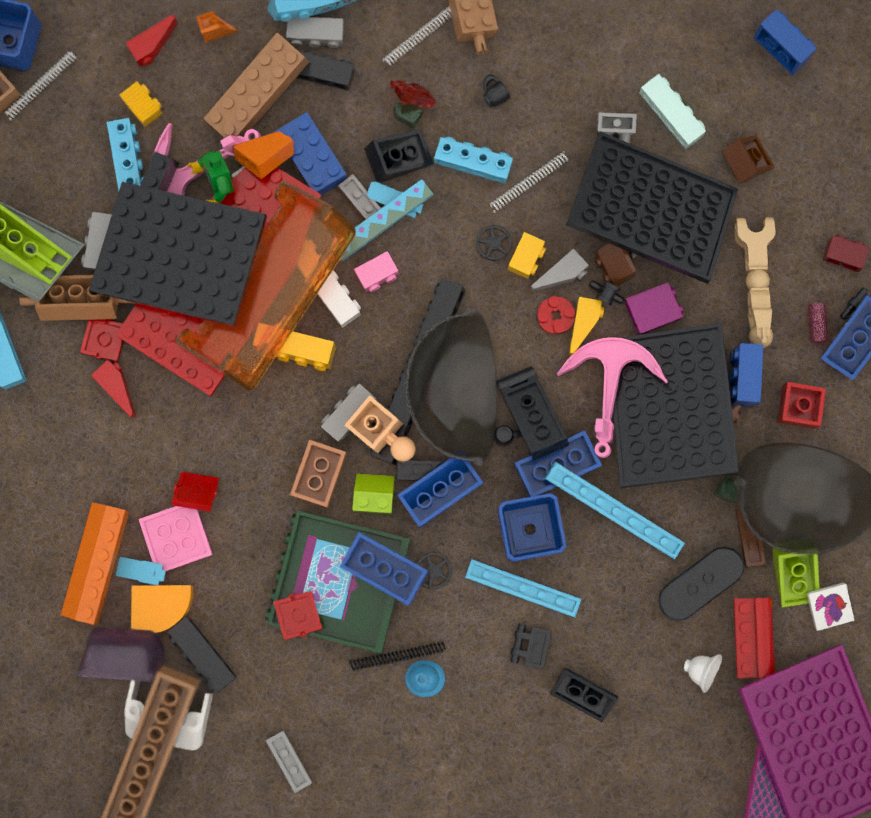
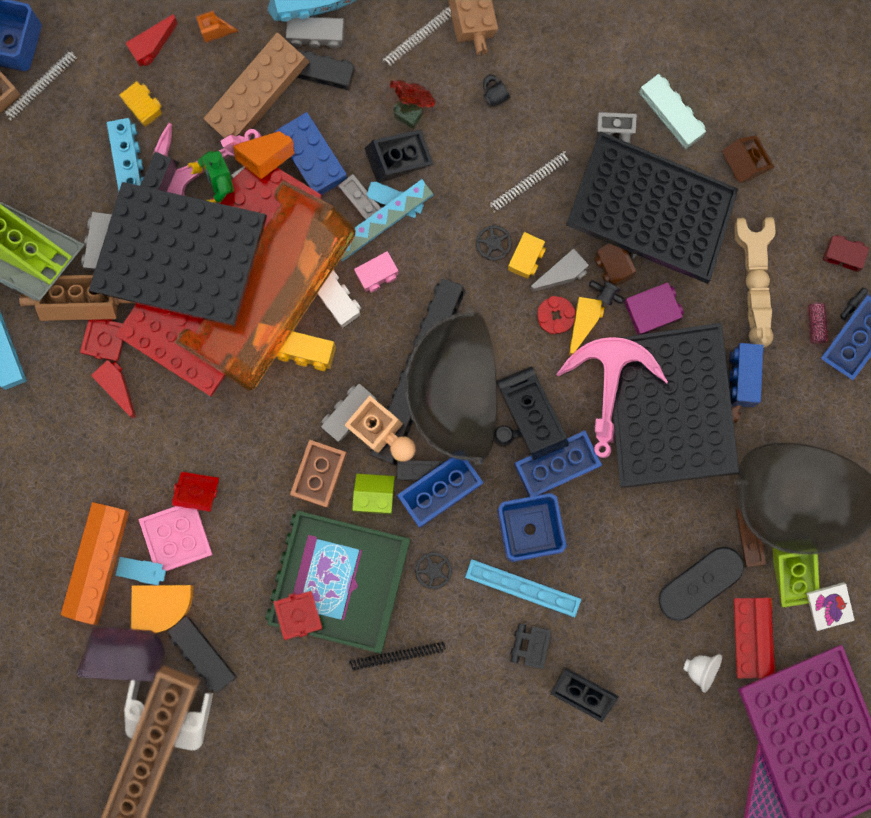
(289, 761): light grey plate -> none
(384, 569): blue brick -> none
(425, 678): dark azure hat -> none
(473, 159): medium azure brick -> none
(614, 510): medium azure tile -> none
(726, 490): clear green brick -> none
(784, 42): blue brick -> none
(801, 405): red brick -> none

